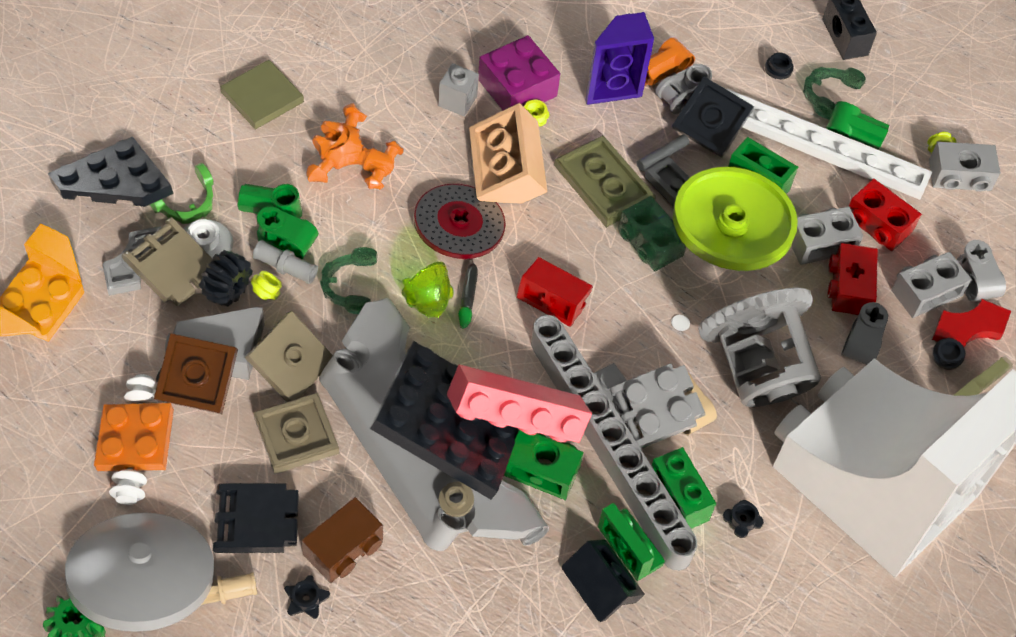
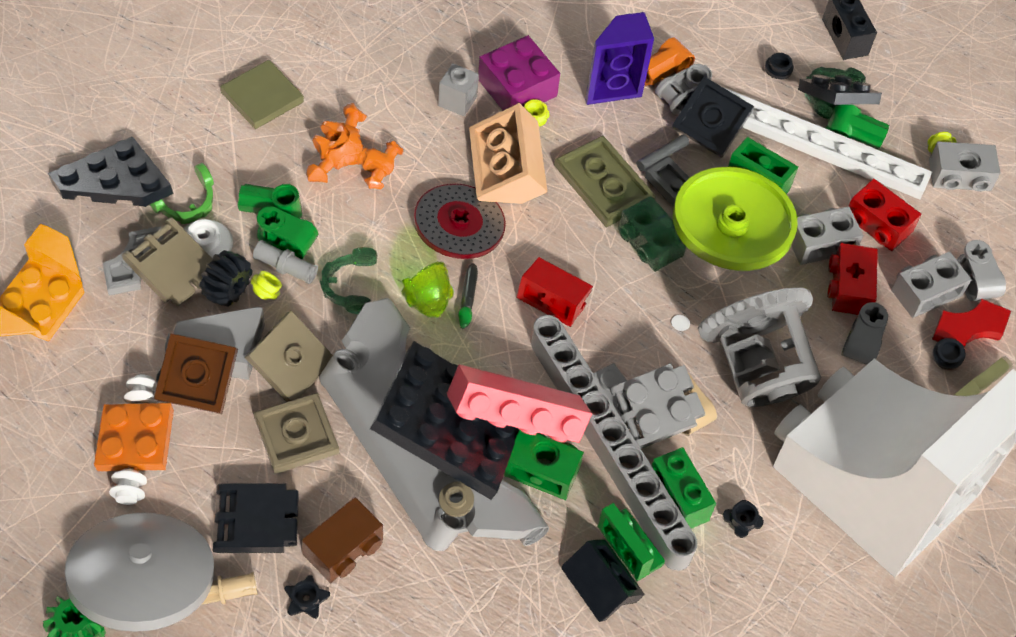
(839, 90): none -> black plate

